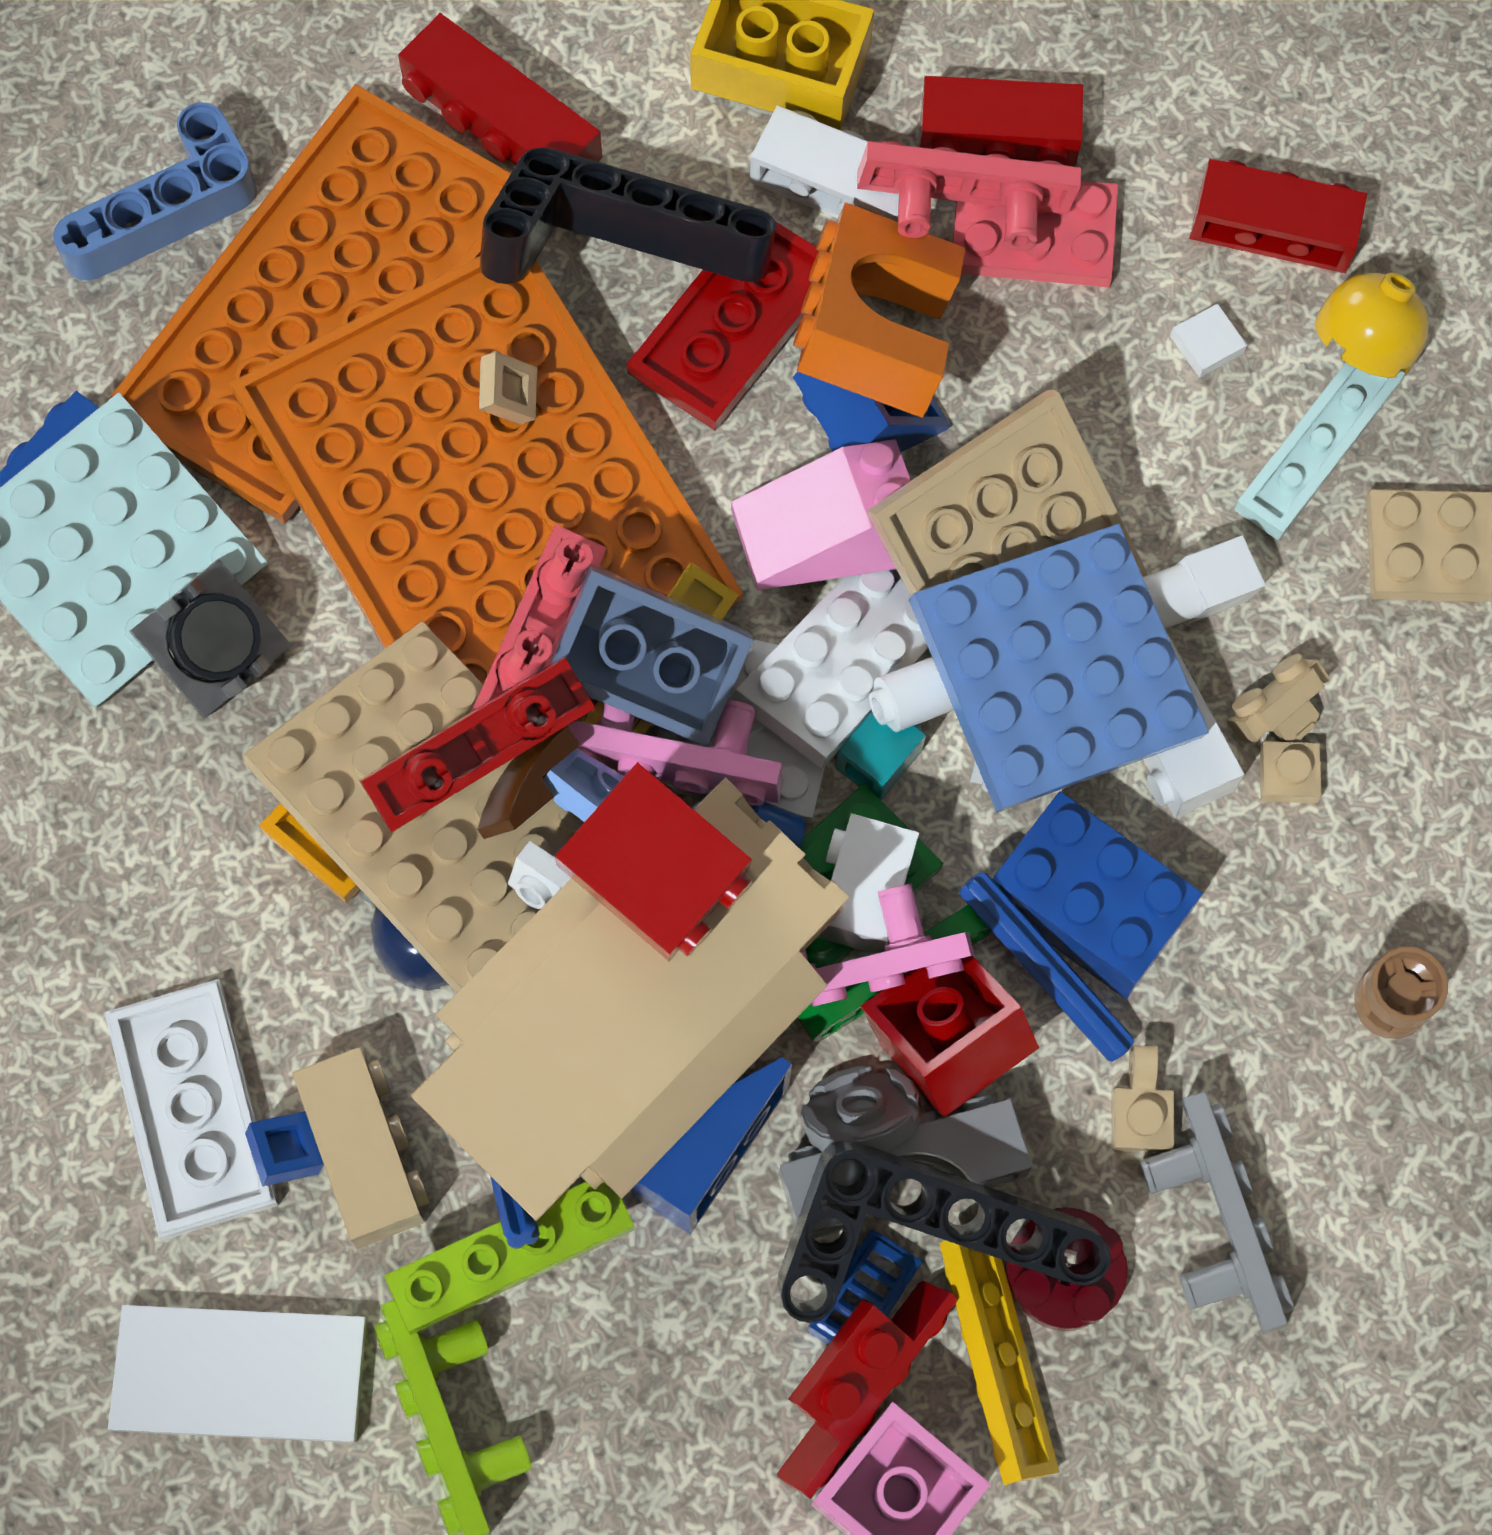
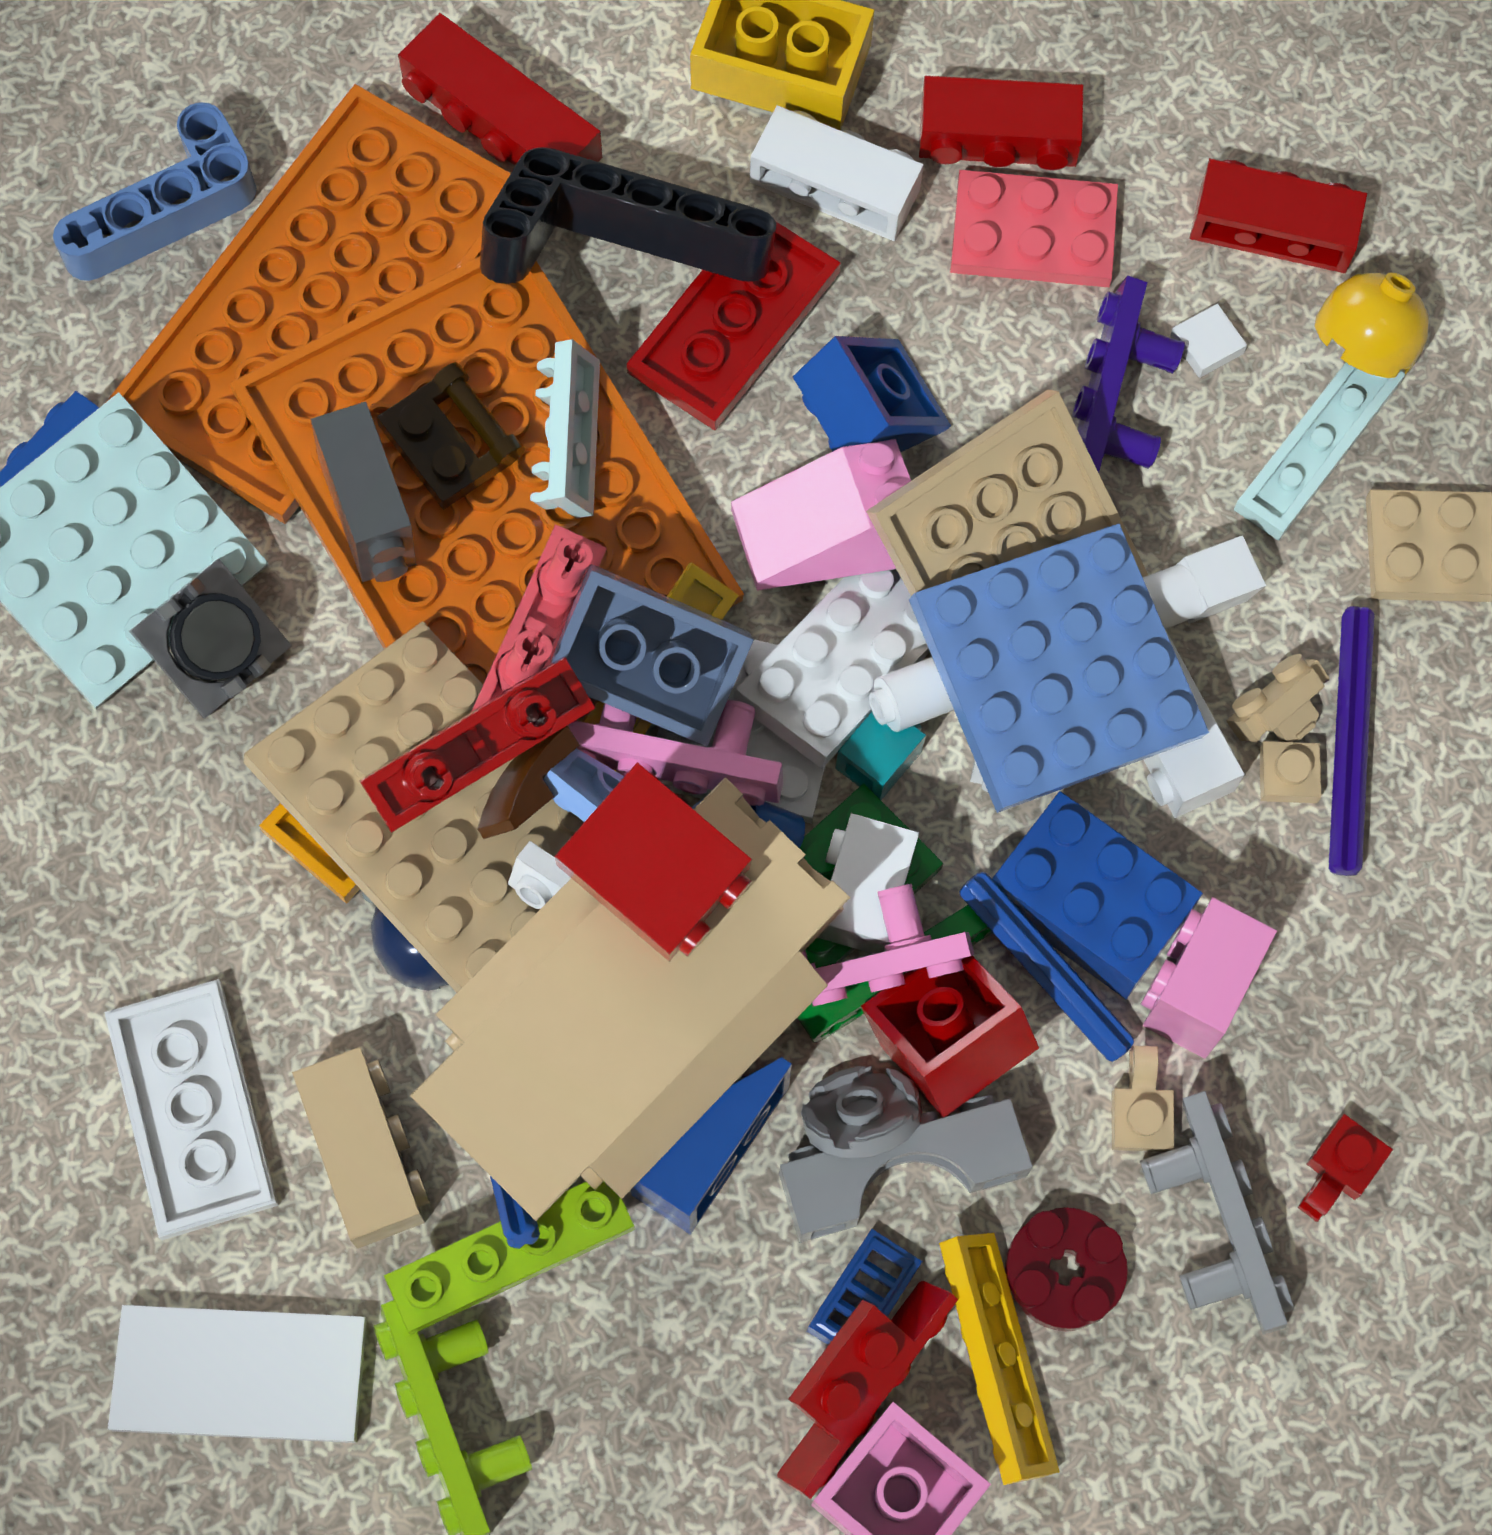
(284, 1148): blue plate -> none
(364, 493): none -> dark grey brick
(435, 446): none -> dark brown plate
(508, 388): tan plate -> none
(569, 430): none -> light aqua plate
(852, 343): orange arch -> none
(928, 1215): black beam -> none
(971, 178): coral plate -> none
(1107, 359): none -> dark purple plate
(1211, 974): none -> bright pink brick
(1346, 1163): none -> red plate
(1351, 741): none -> dark purple axle
(1401, 992): medium nougat wheel -> none

